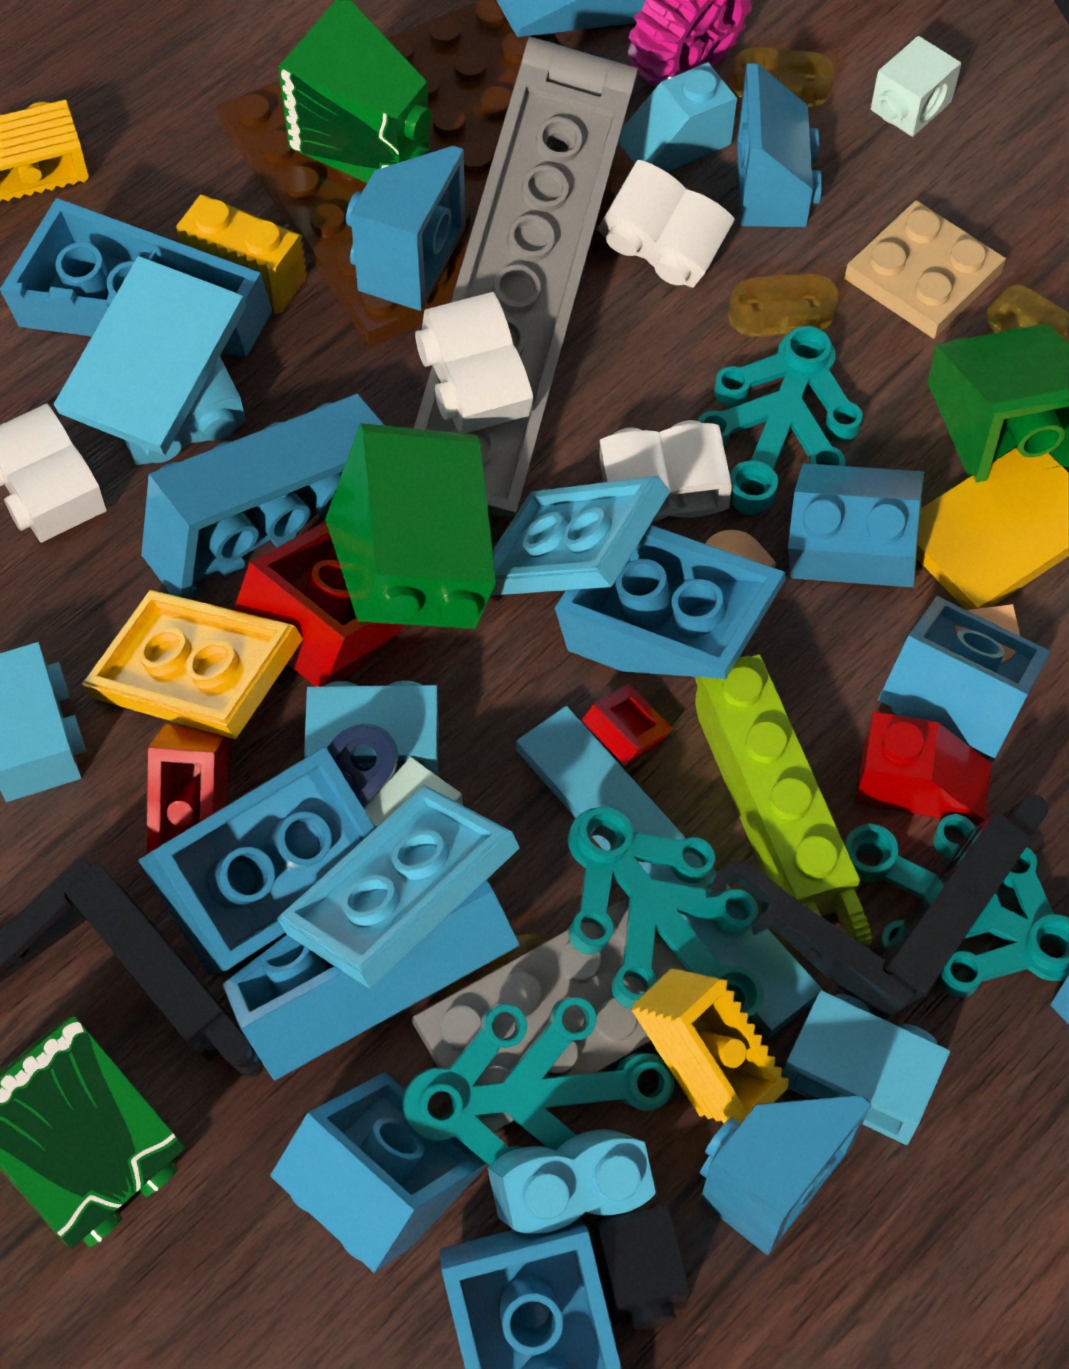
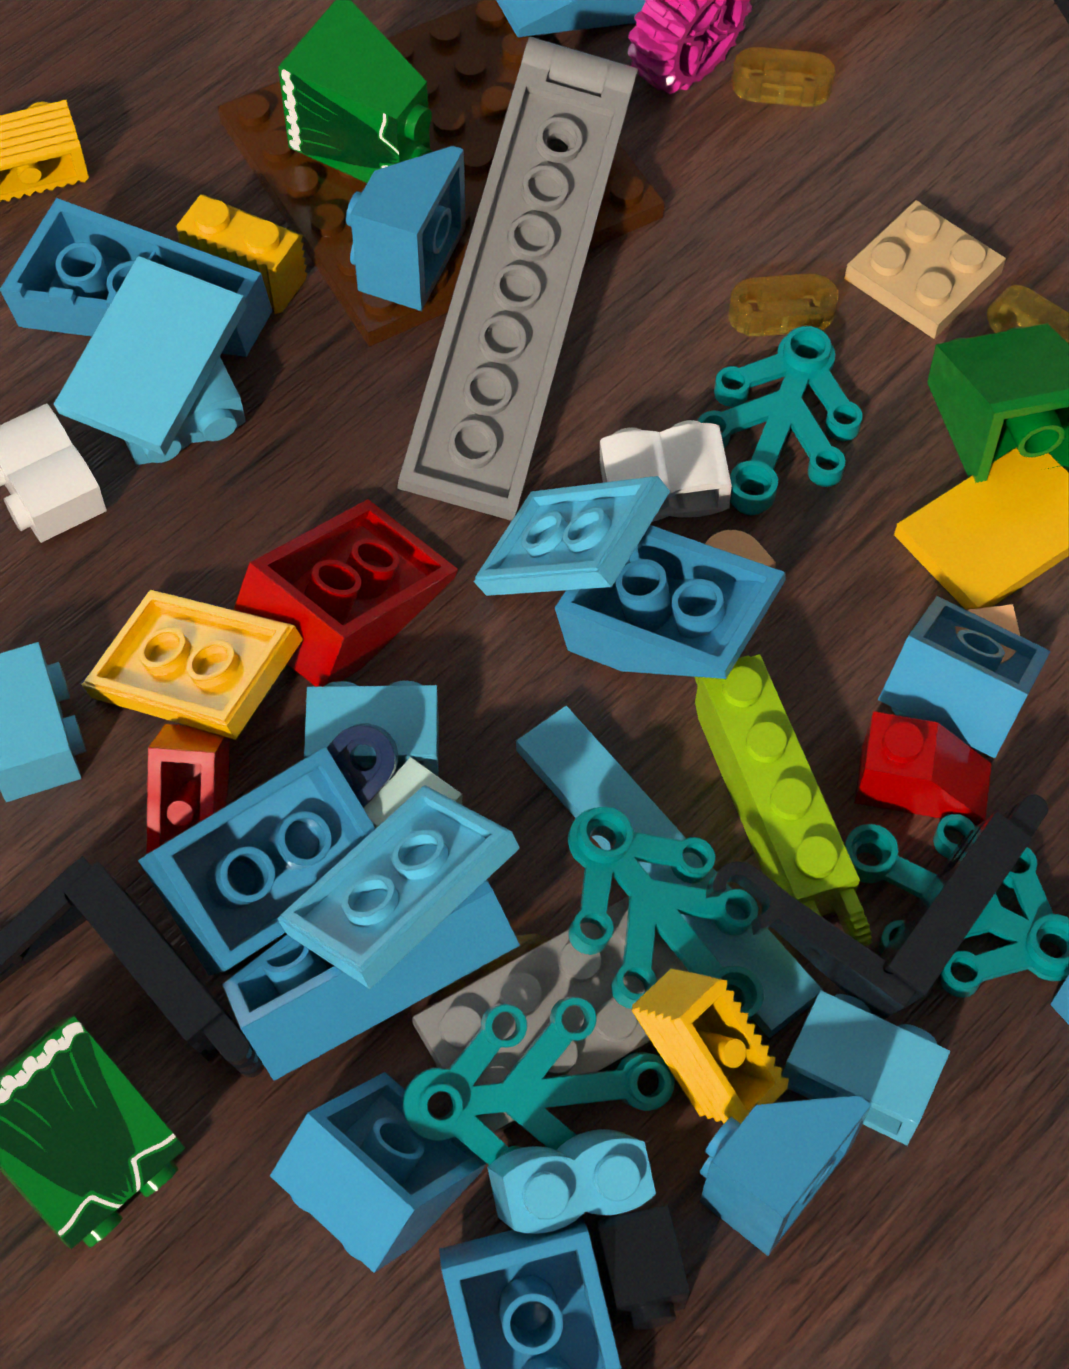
(245, 493): dark azure wedge -> none
(414, 527): green slope -> none
(475, 362): white brick -> none
(626, 724): red plate -> none
(665, 224): white brick -> none
(681, 120): medium azure slope -> none
(775, 154): dark azure slope -> none
(855, 525): dark azure slope -> none
(915, 86): light aqua brick -> none

